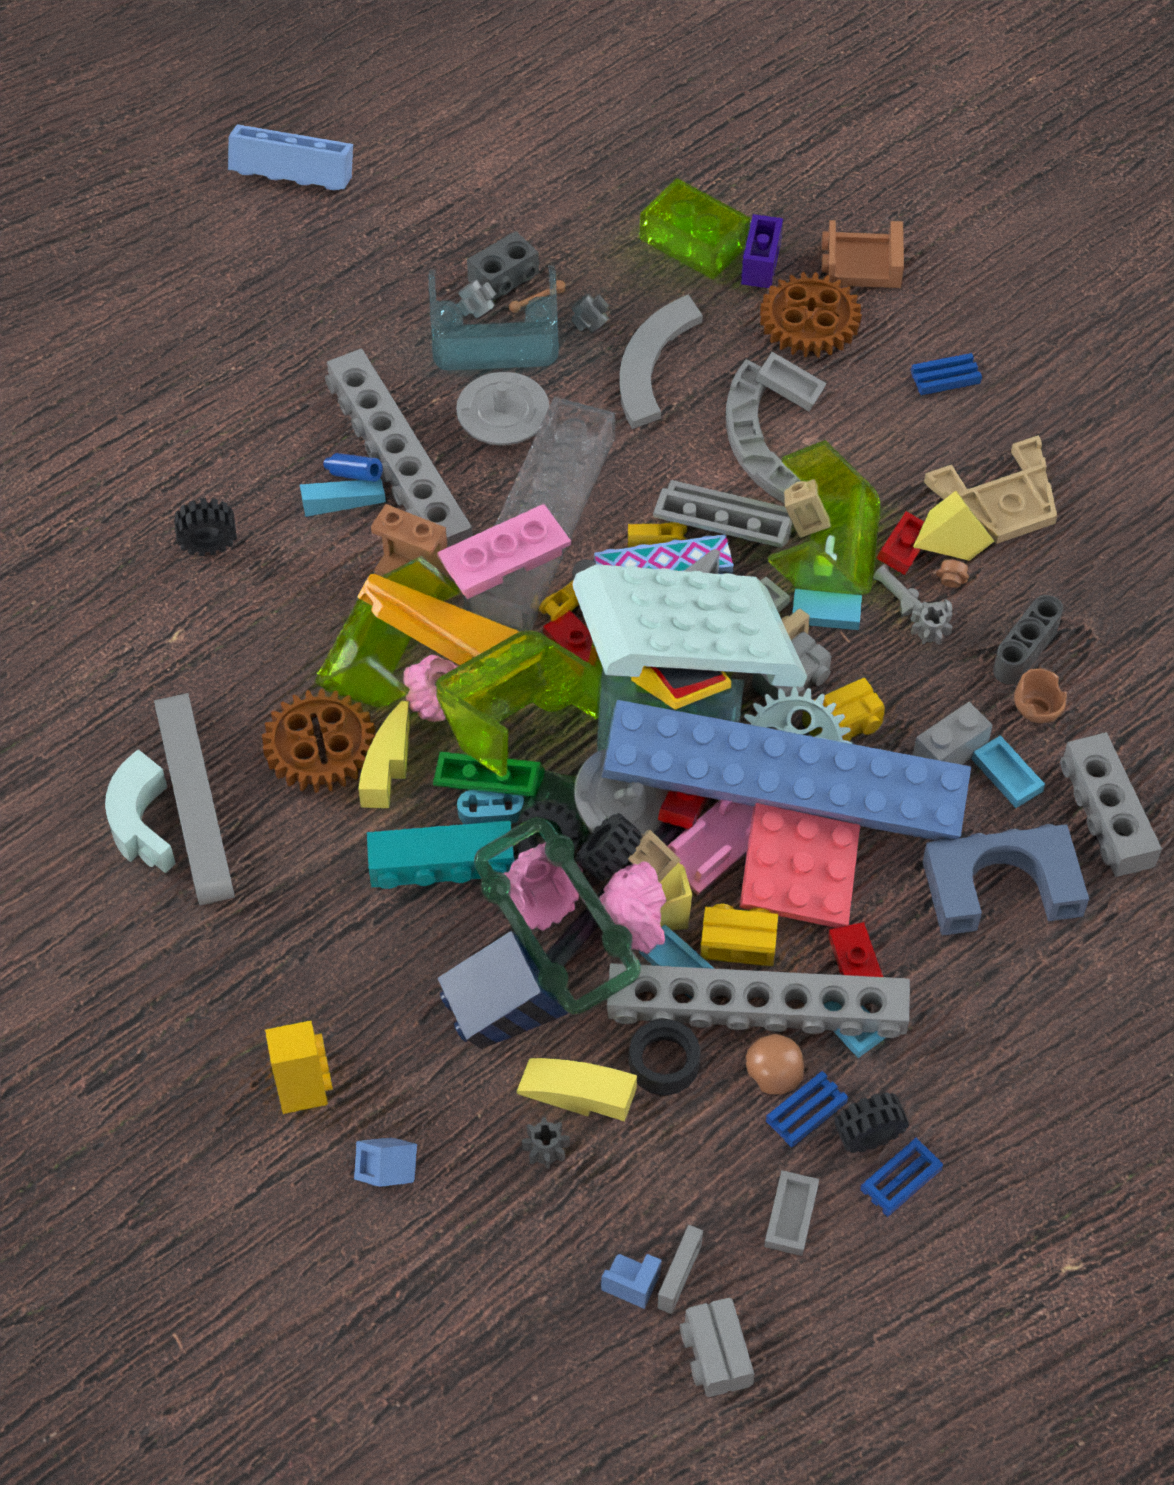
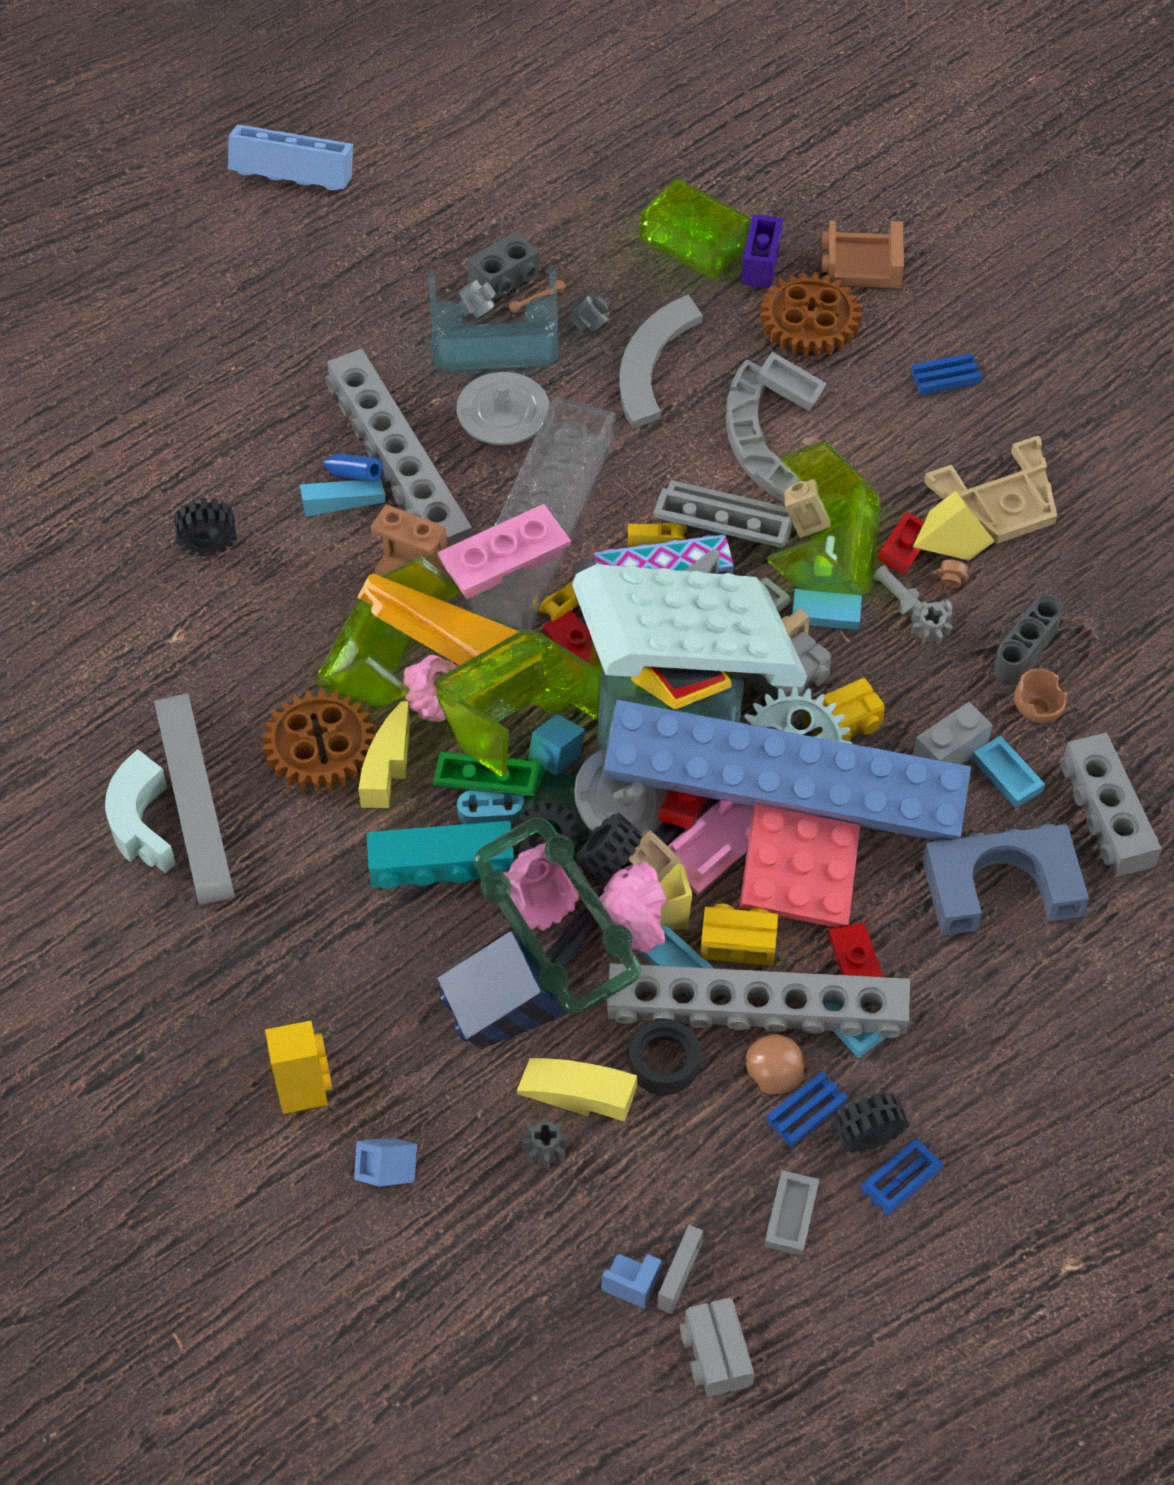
(556, 744): none -> dark azure brick

